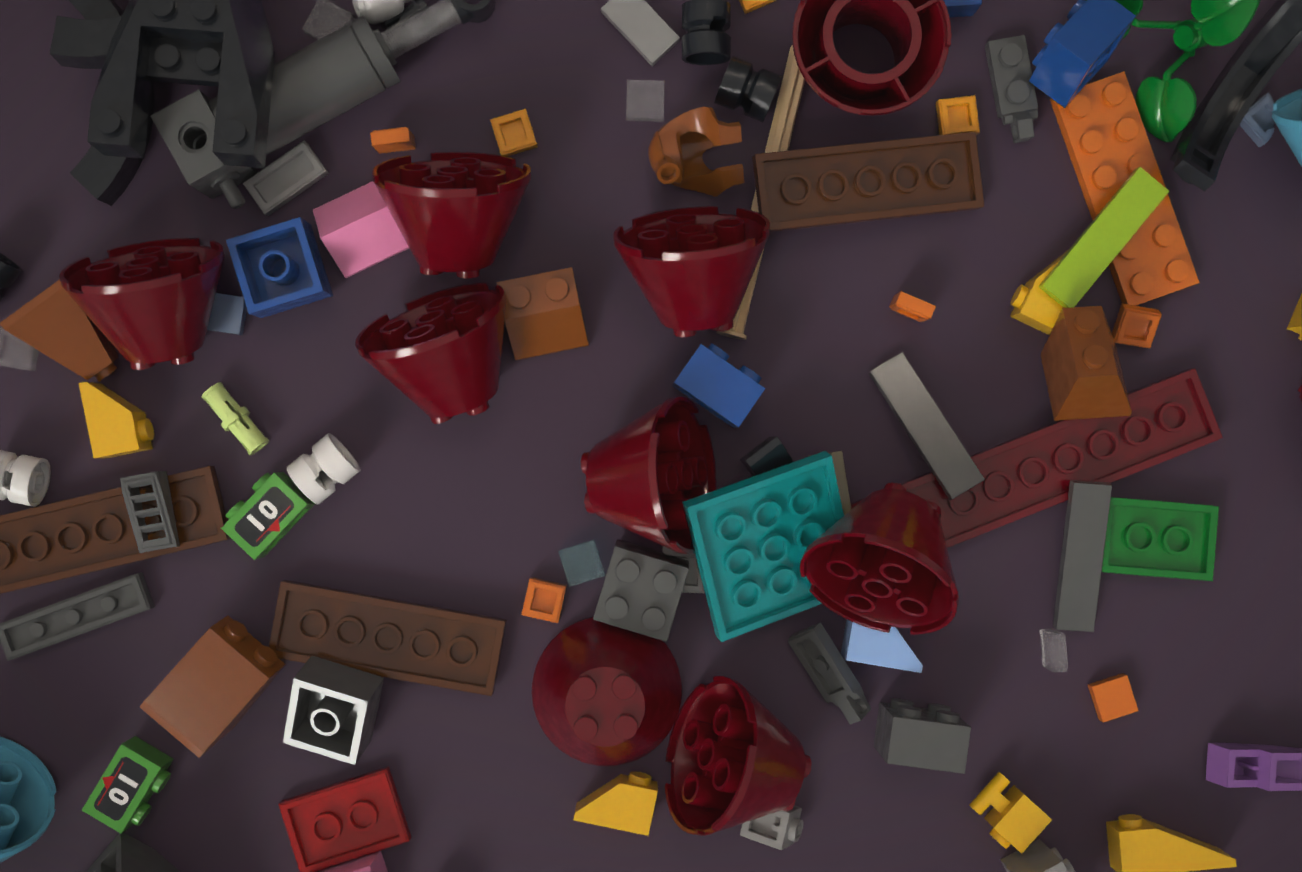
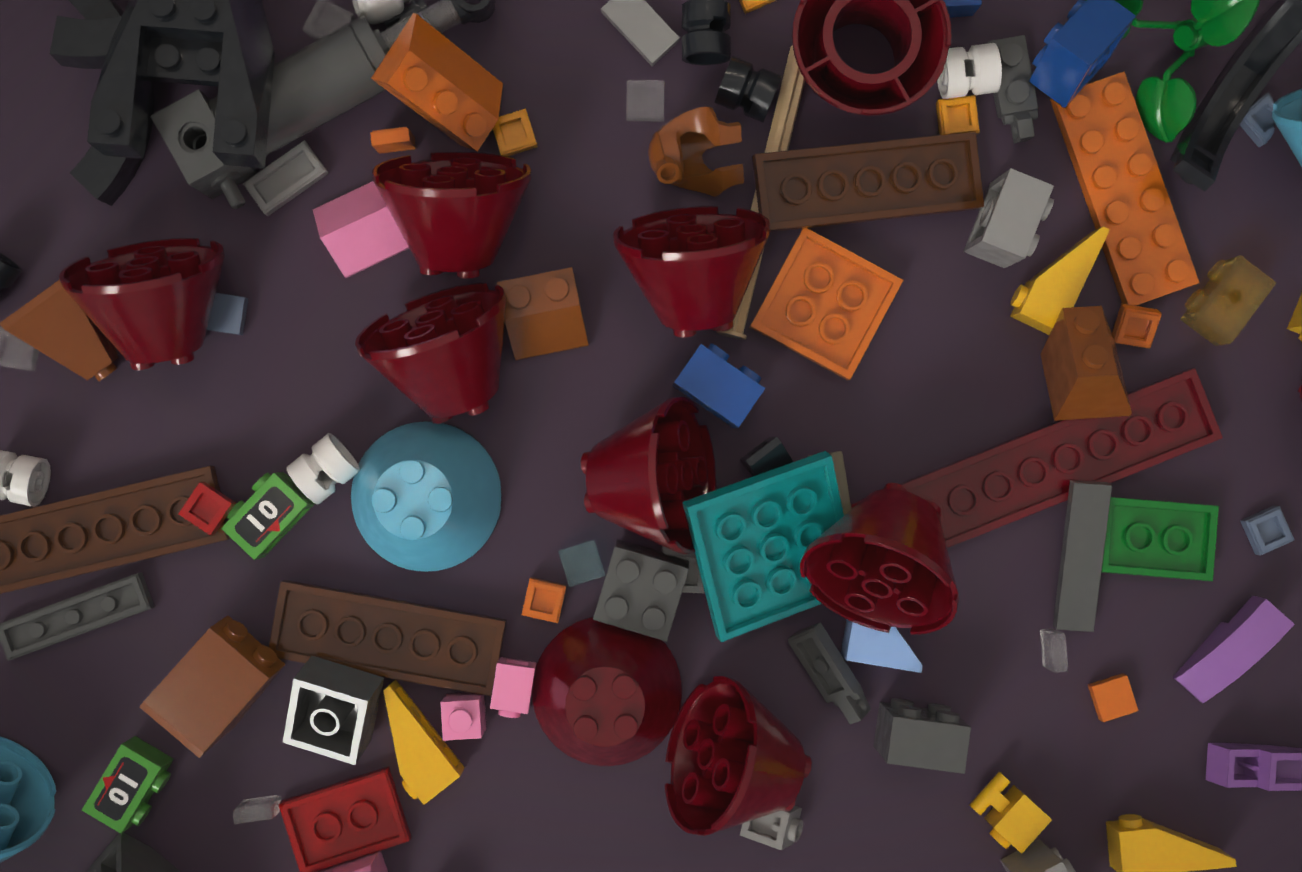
(114, 423): yellow slope -> none
(162, 495): dark grey slope -> none
(207, 508): none -> red plate
(235, 418): yellowish green pin -> none
(257, 809): none -> clear tile
(279, 267): blue brick -> none
(420, 751): none -> yellow slope
(426, 496): none -> medium azure cone
(441, 83): none -> orange slope
(463, 716): none -> bright pink brick
(513, 687): none -> bright pink brick
(621, 804): yellow slope -> none
(826, 303): none -> orange plate
(912, 307): orange tile -> none
(926, 426): dark grey tile -> none
(982, 71): none -> white wheel
(1010, 219): none -> light grey brick
(1104, 238): lime tile -> none
(1227, 300): none -> clear yellow brick
(1233, 648): none -> medium lavender slope
(1267, 530): none -> sand blue tile

